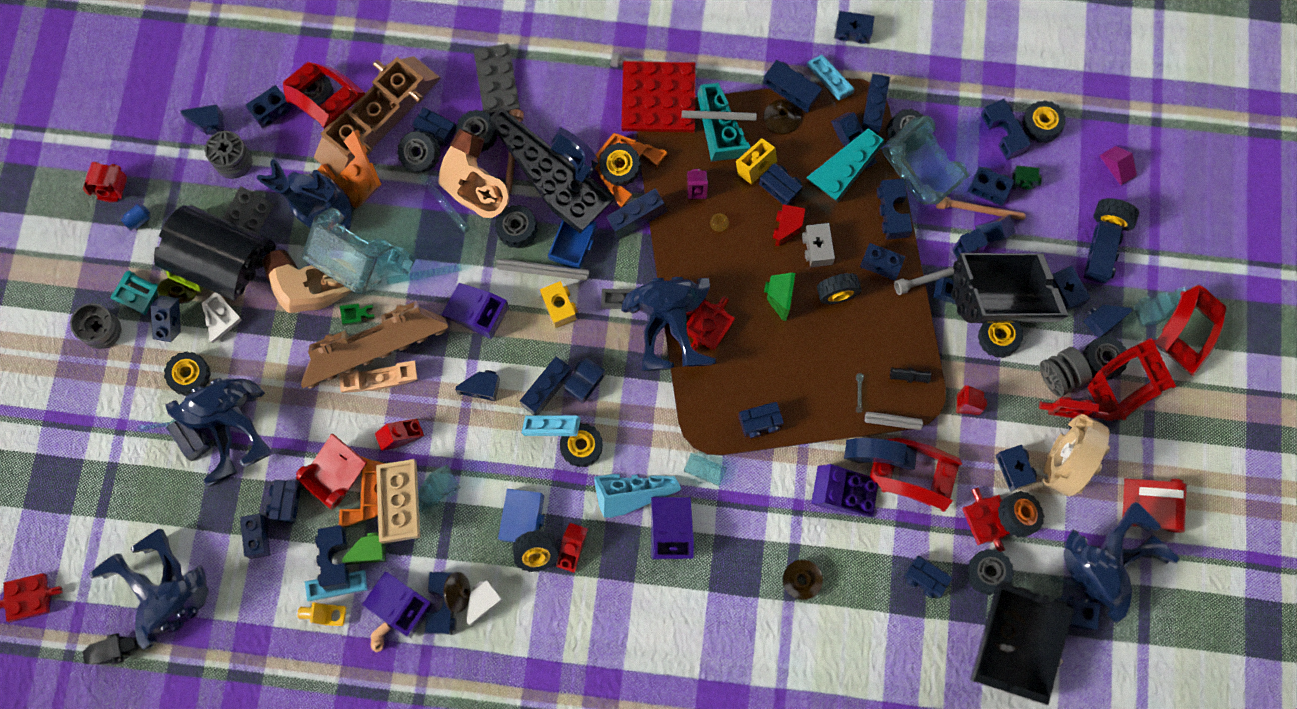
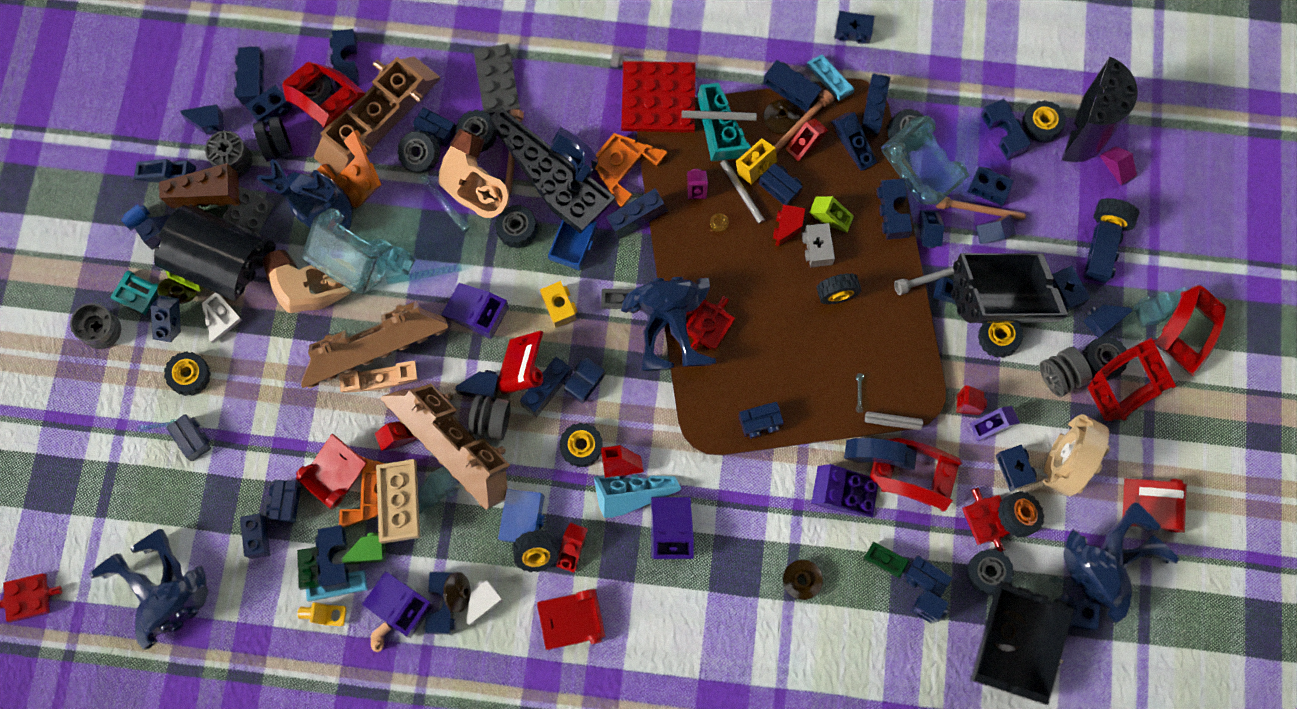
(105, 182): red brick -> none
(110, 650): black hinge -> none
(150, 230): none -> dark blue slope
(162, 170): none -> dark blue slope
(204, 188): none -> reddish brown wedge
(218, 409): dark blue animal -> none
(249, 73): none -> dark blue brick
(271, 138): none -> black wheel
(308, 568): none -> dark green plate
(343, 44): none -> dark blue arch
(352, 314): green plate -> none
(469, 460): none -> medium nougat piece
(494, 418): none -> dark grey wheel
(518, 365): none -> red door
(543, 269): light grey axle -> none
(551, 425): medium azure tile -> none
(574, 620): none -> red door
(612, 156): black wheel -> none
(620, 461): none -> red slope
(705, 469): clear light blue plate -> none
(742, 191): none -> light grey bar
(779, 293): green slope -> none
(806, 139): none -> red slope
(824, 100): none -> nougat piece
(832, 212): none -> lime slope
(844, 167): teal wedge -> none
(882, 261): dark blue brick -> none
(886, 560): none -> dark green plate
(910, 375): black pin -> none
(930, 607): none -> dark blue brick
(931, 228): none -> dark blue slope
(971, 243): dark blue brick -> none
(994, 422): none -> dark purple slope
(1026, 177): dark green brick -> none
(1070, 408): red plate -> none
(1101, 111): none -> black cylinder

